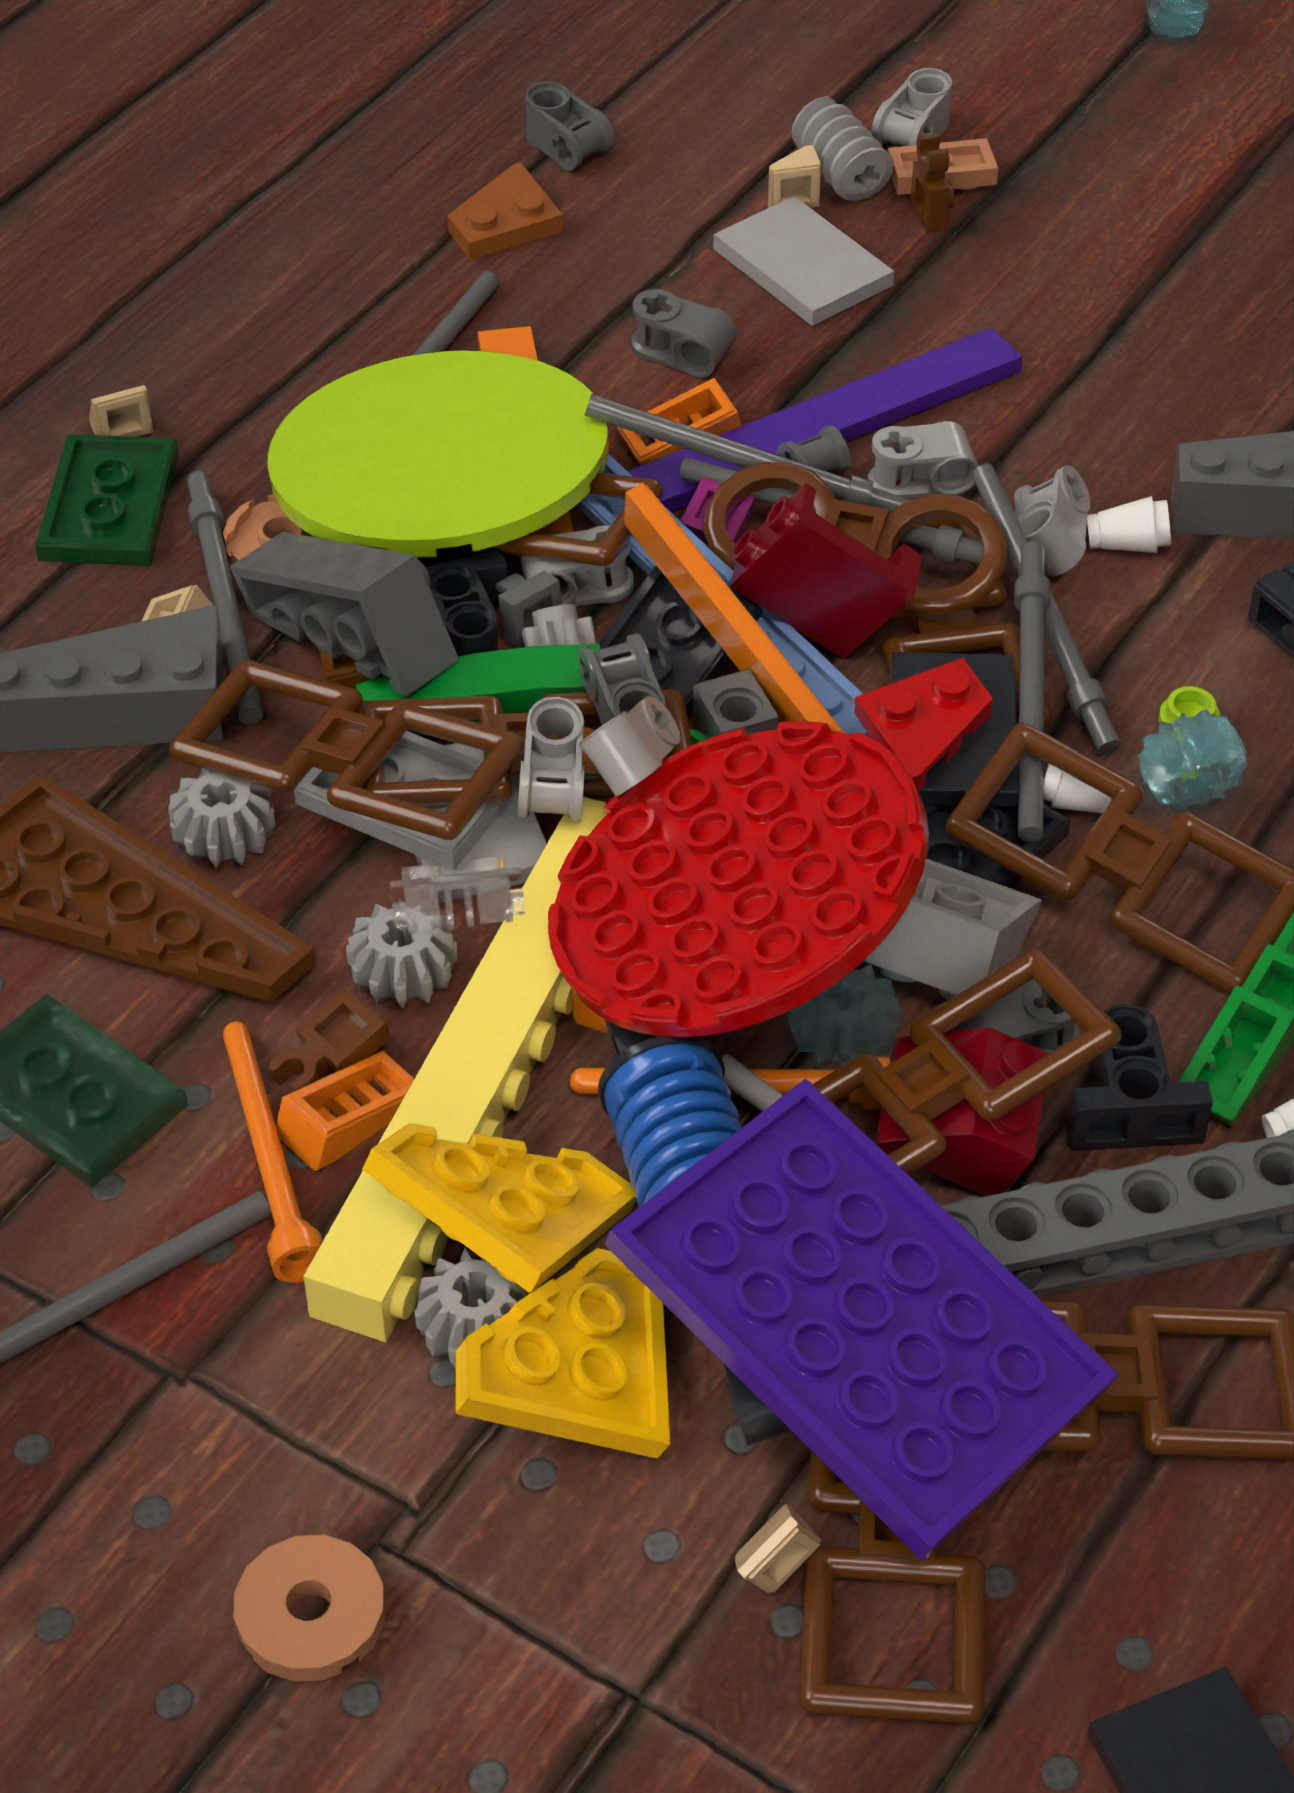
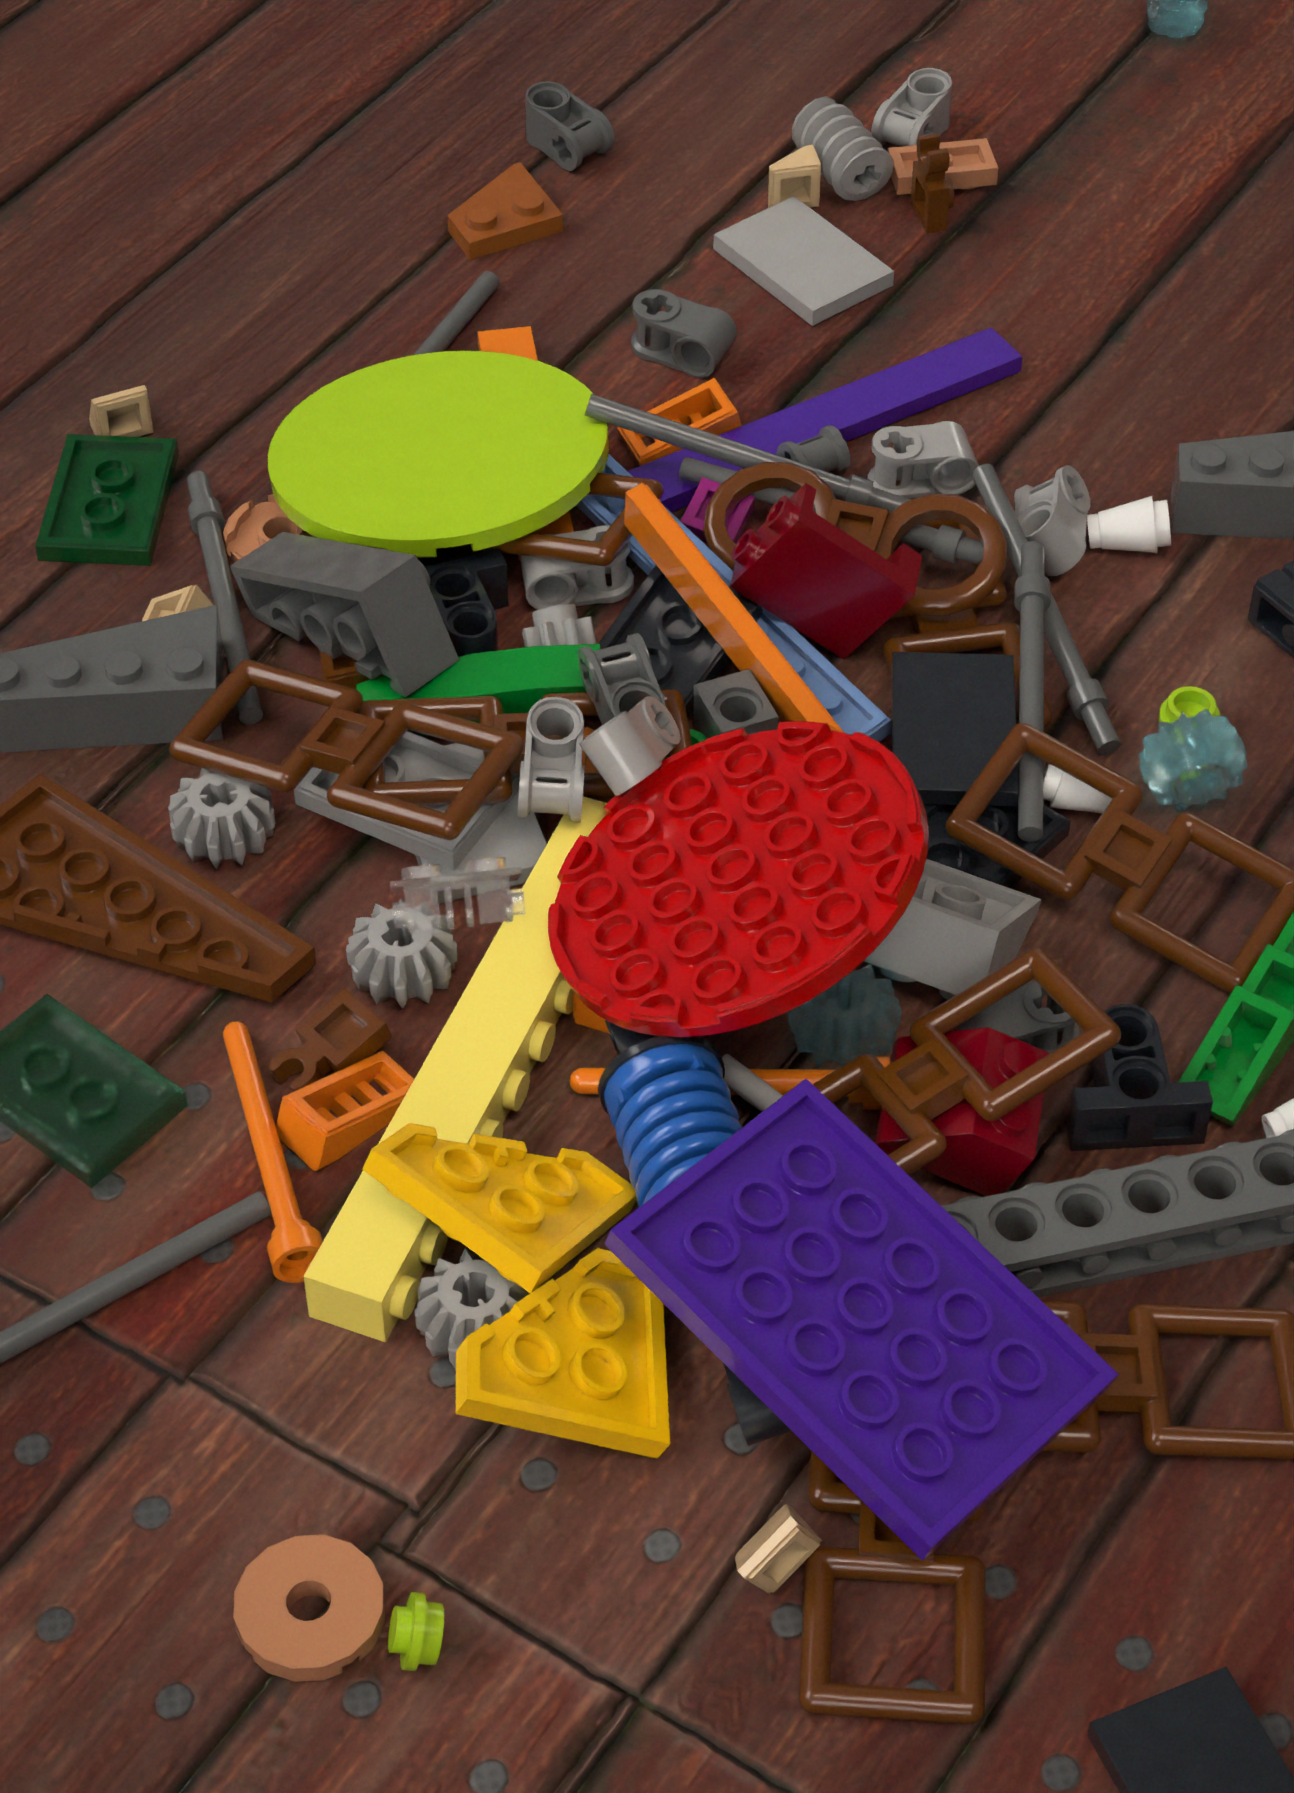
(416, 1631): none -> lime plate
(522, 598): dark grey tile -> none
(926, 715): red wing -> none

